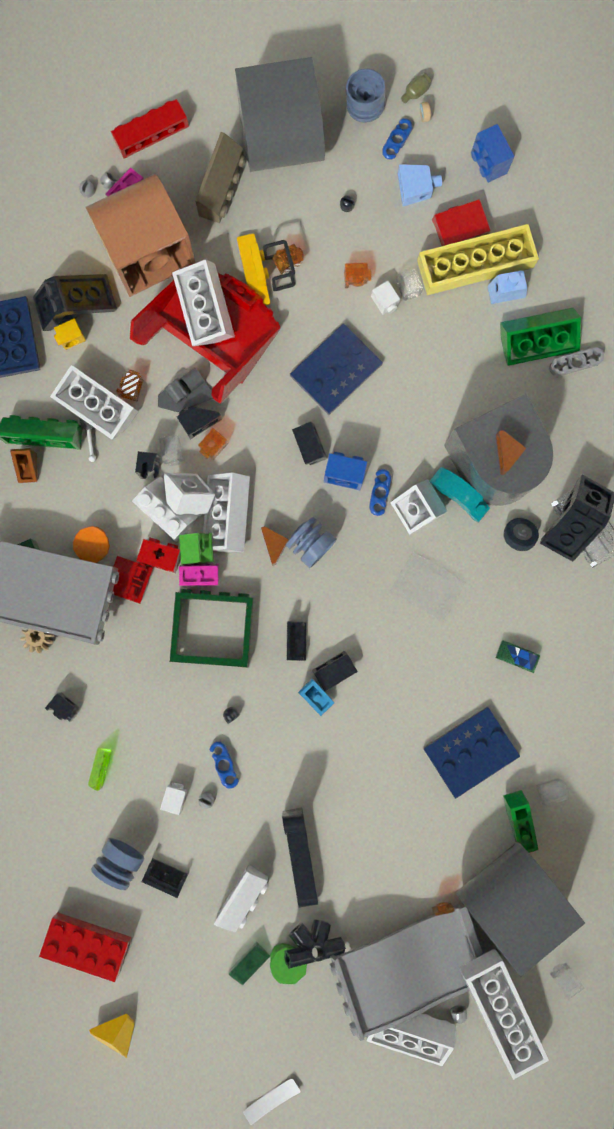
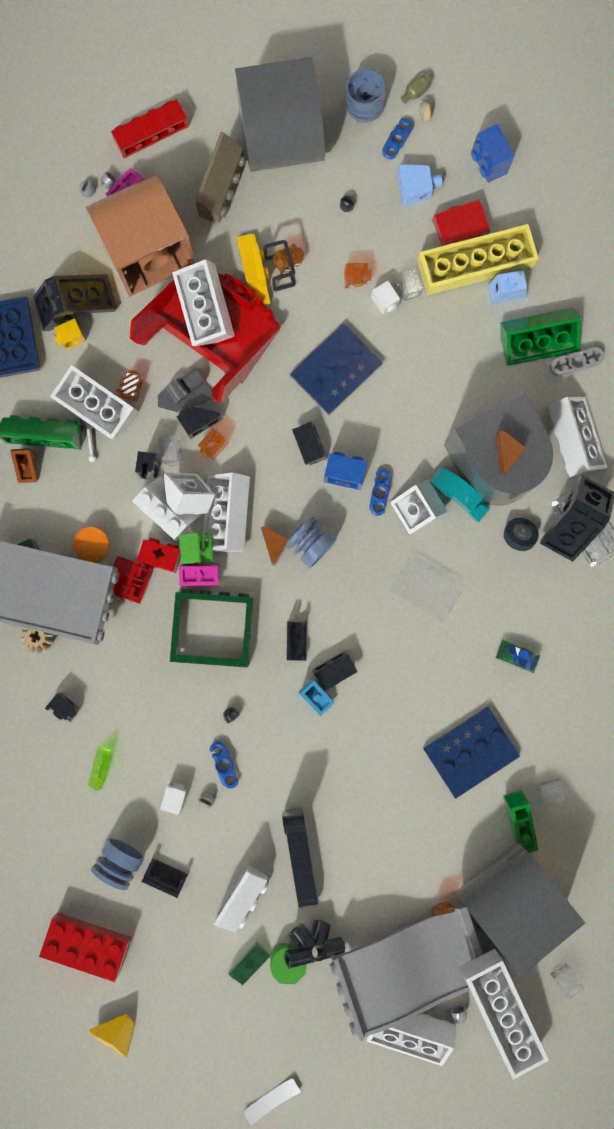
(577, 436): none -> white slope

